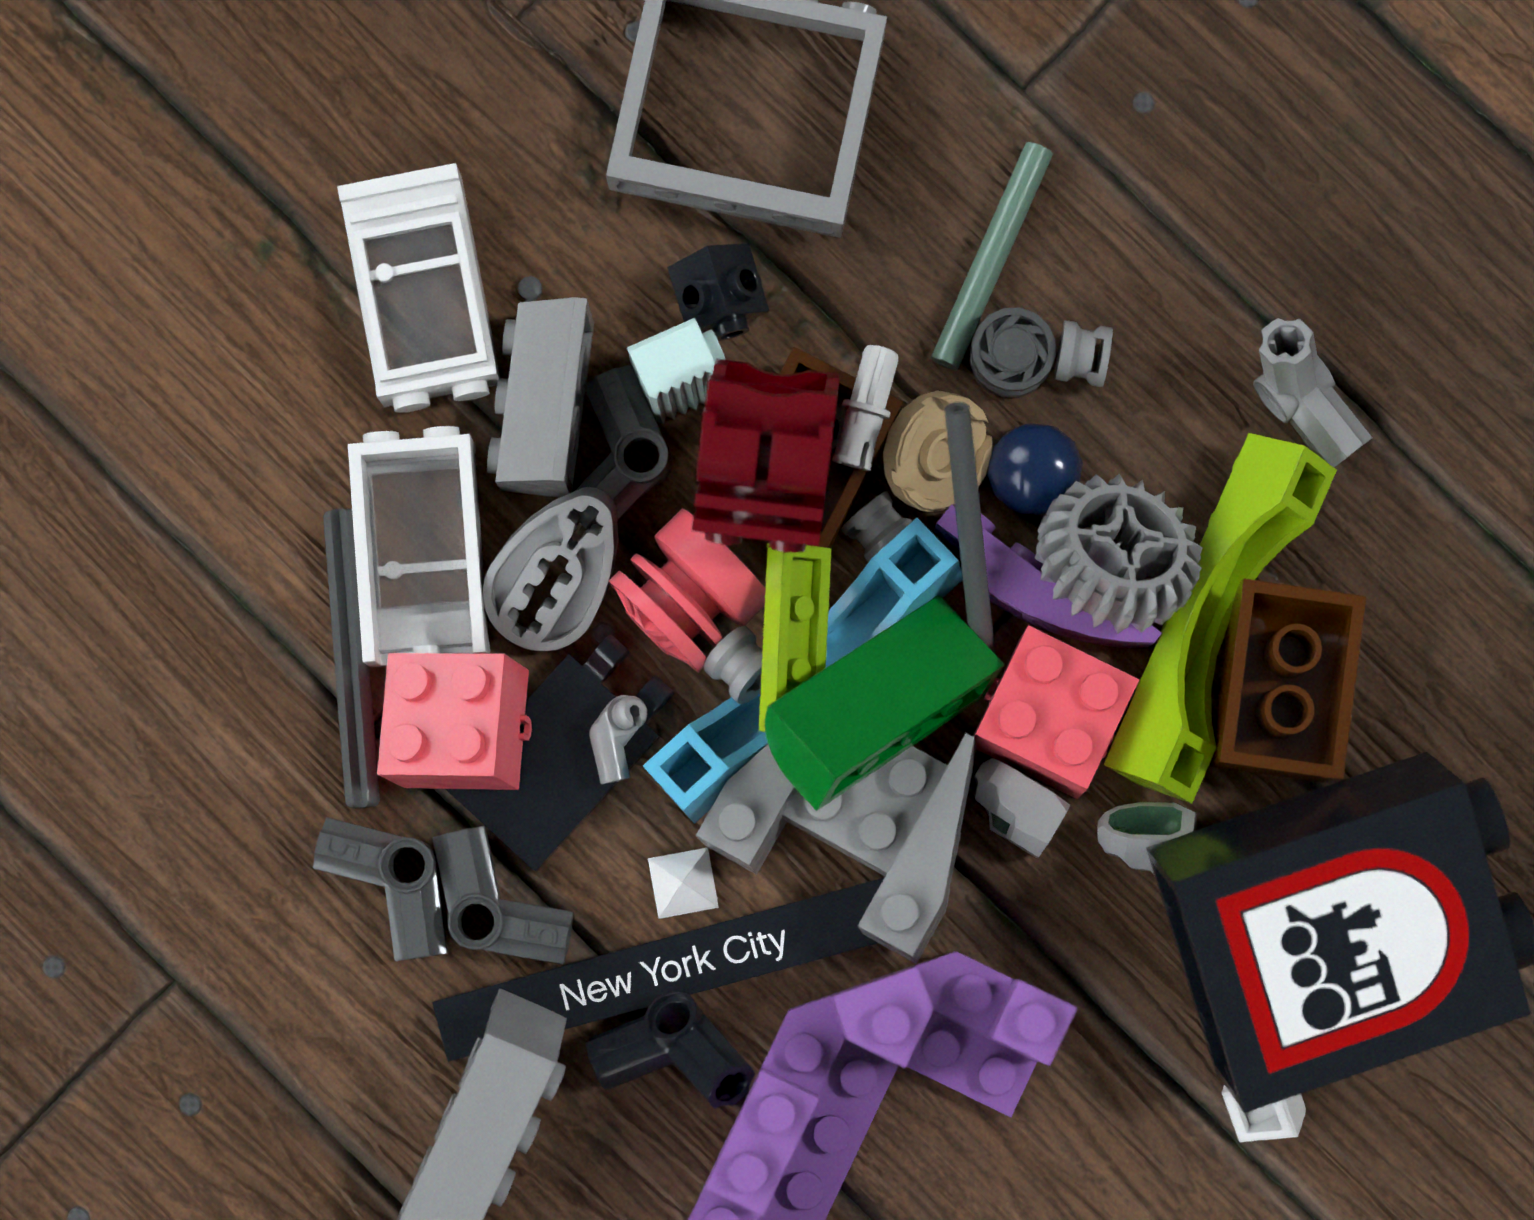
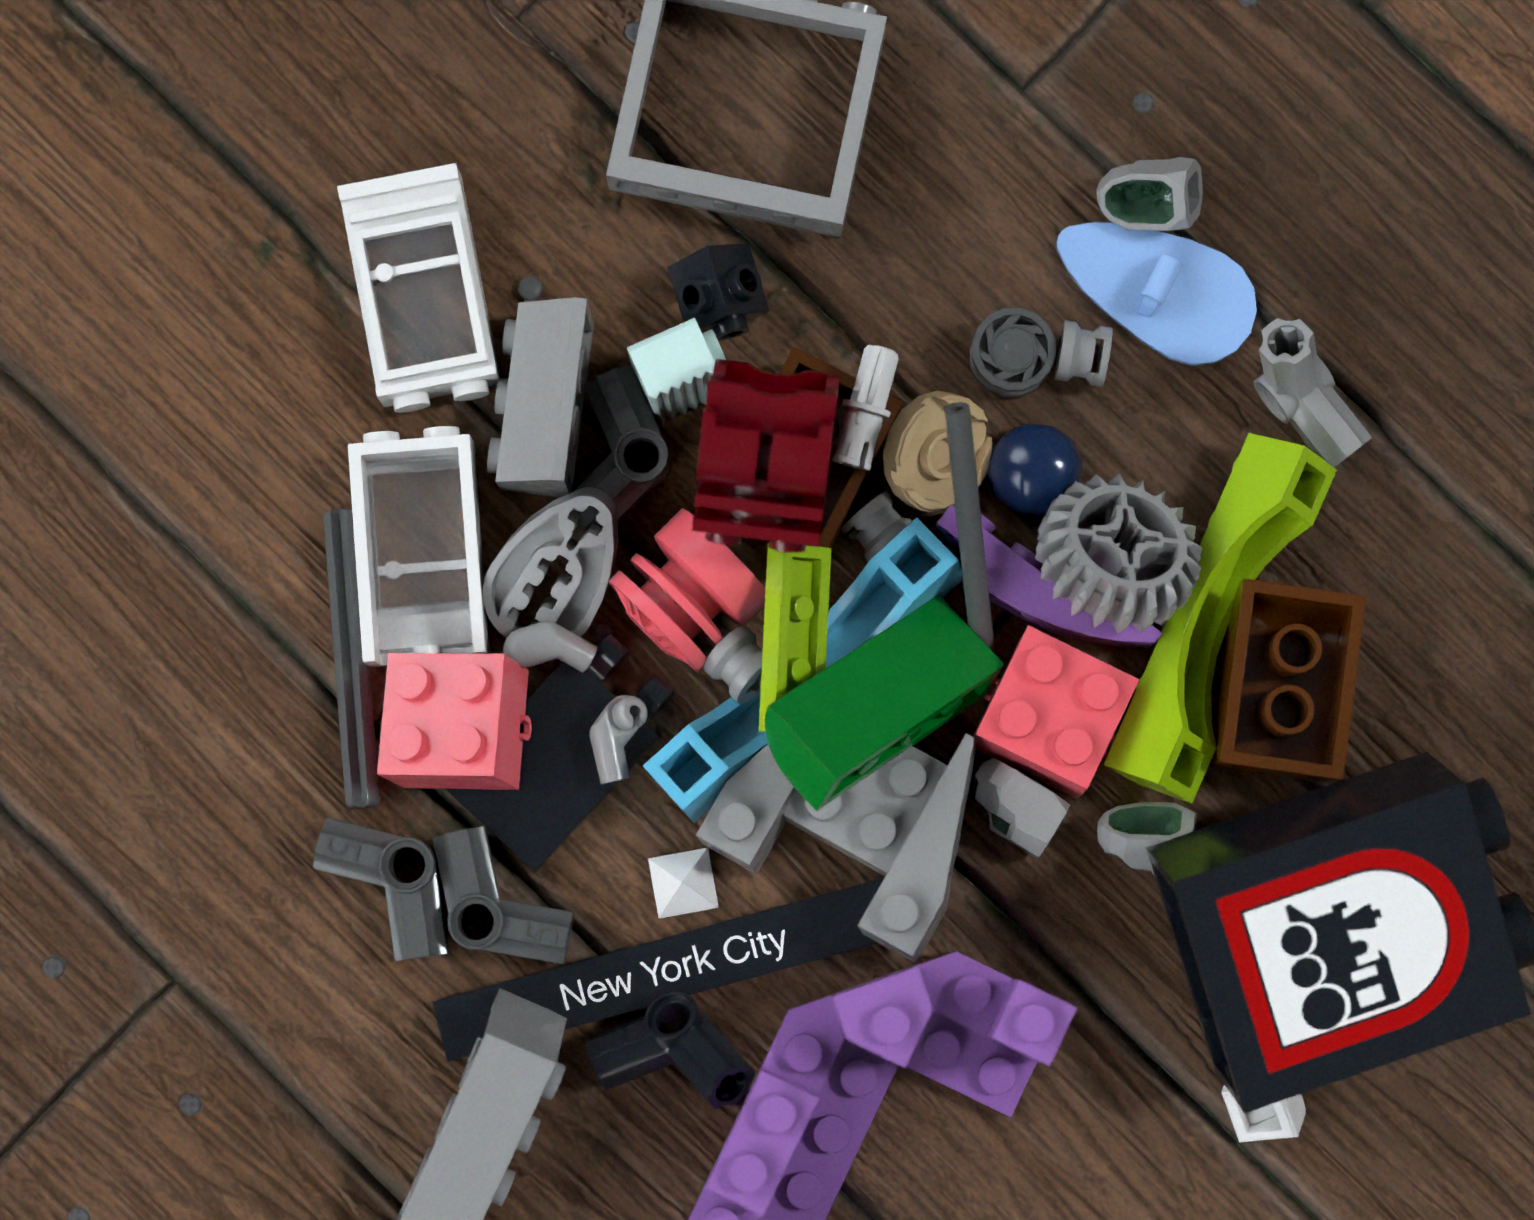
(546, 642): none -> light grey arm
(991, 256): sand green piece -> none
(1152, 194): none -> light grey rock
(1162, 289): none -> light blue shield

